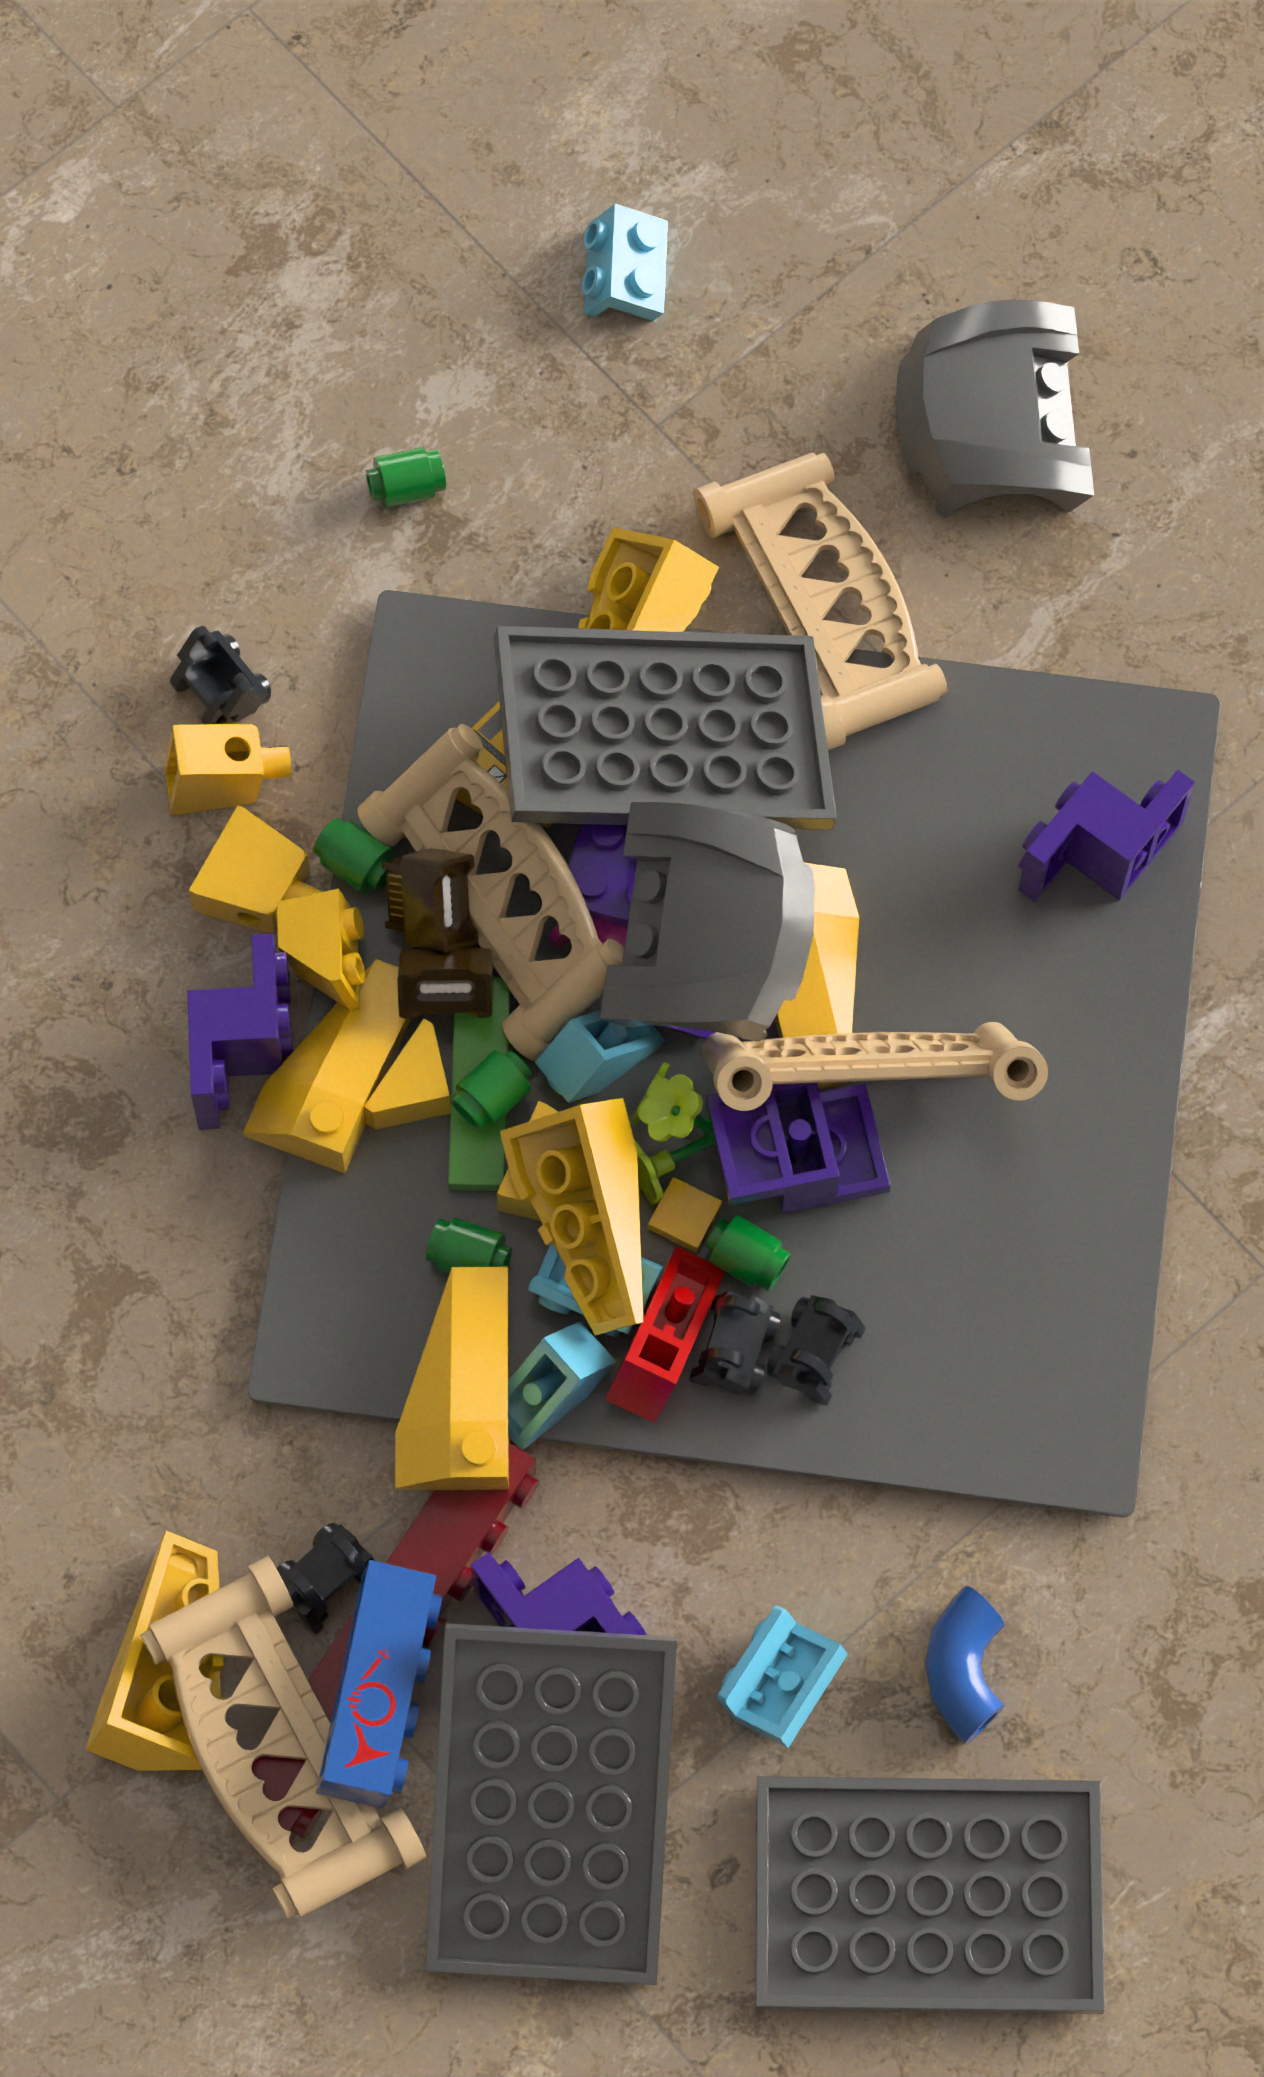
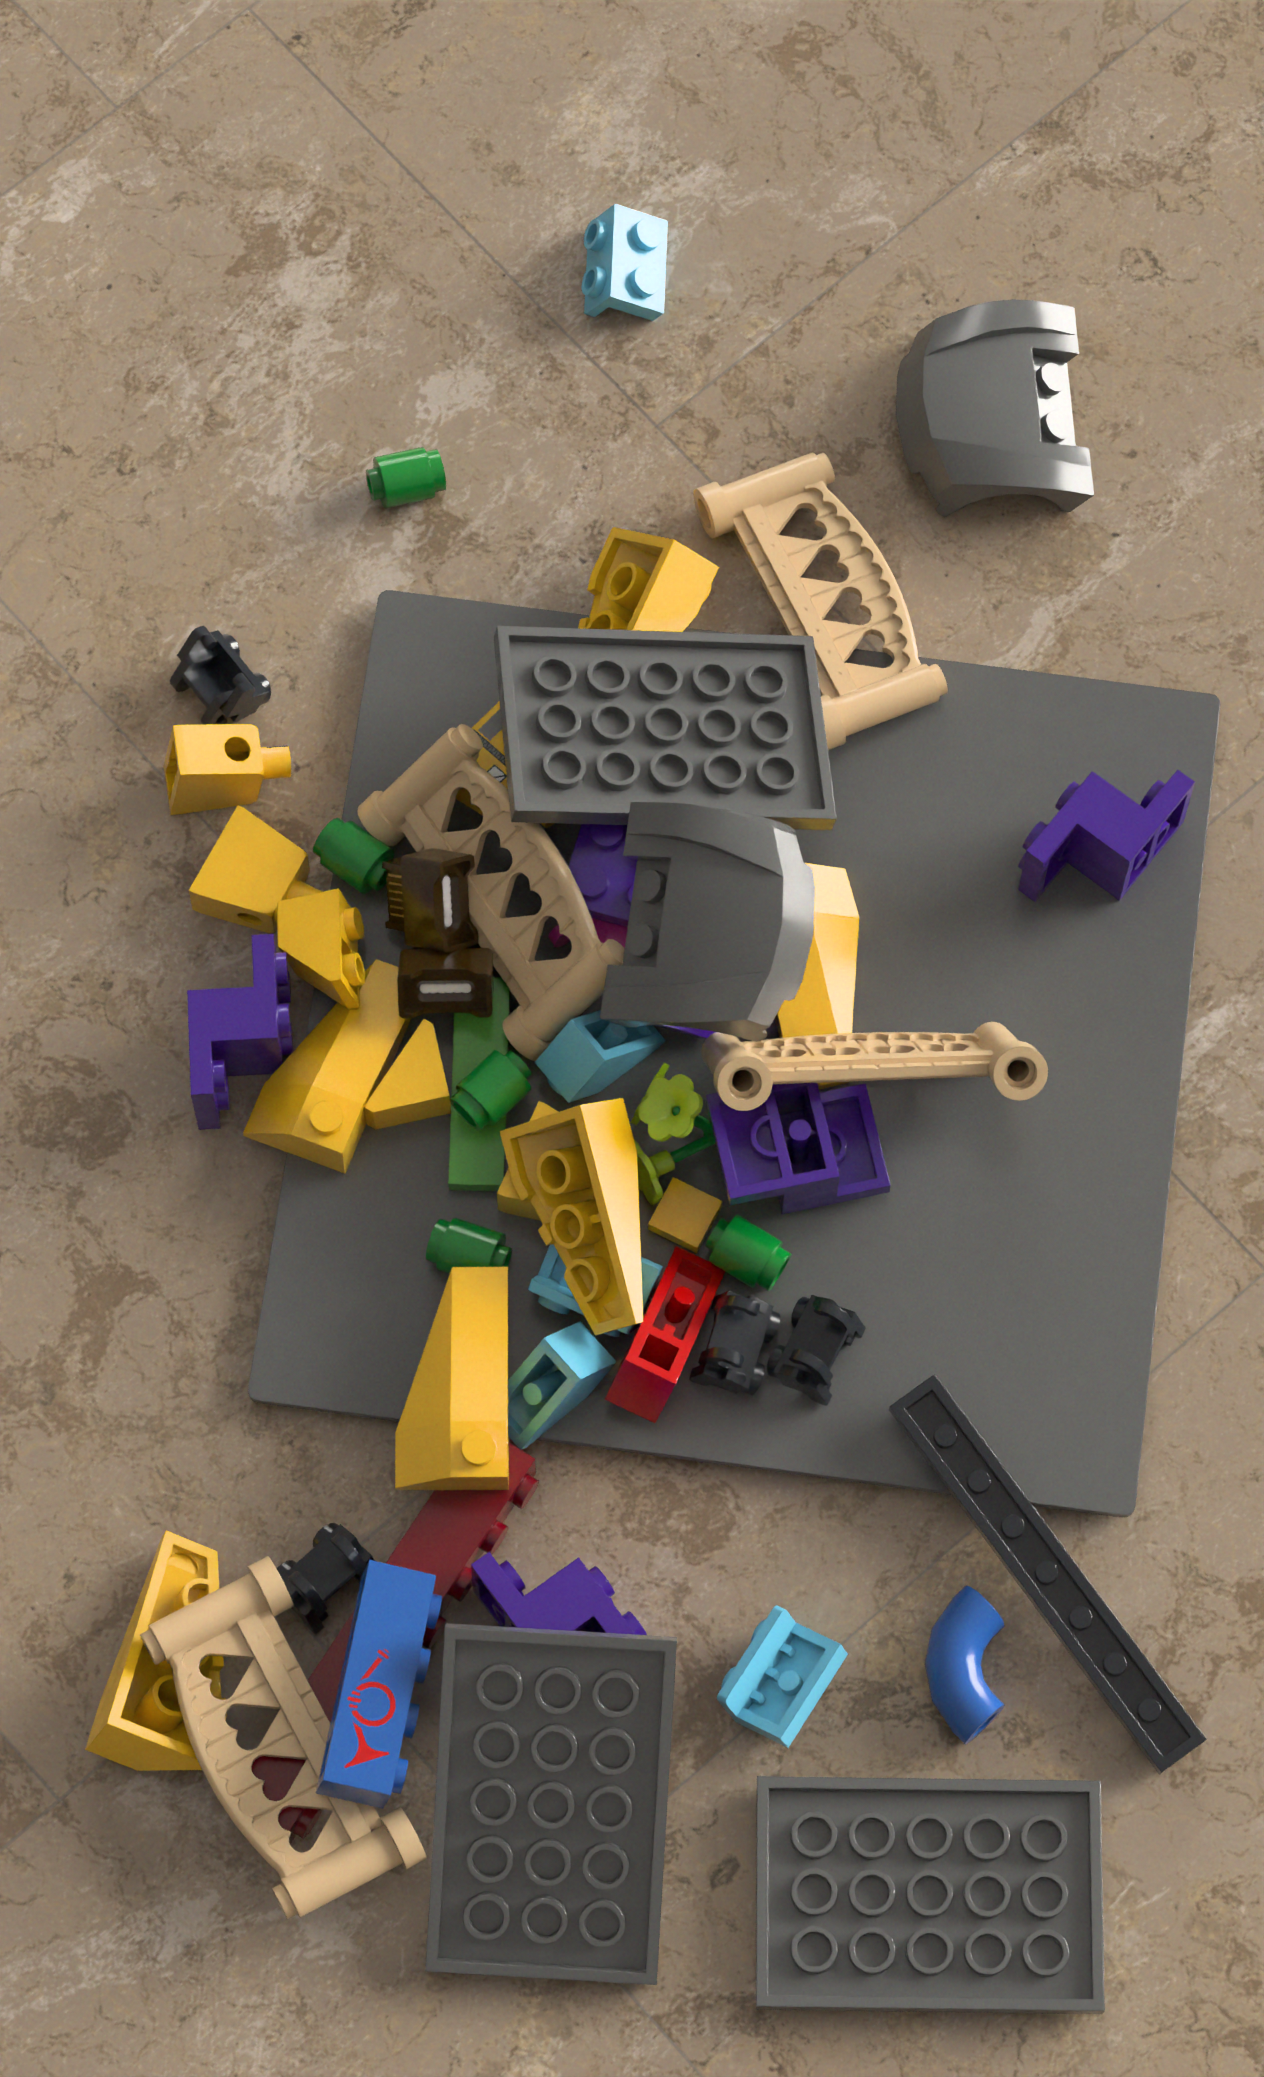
(1047, 1574): none -> black plate

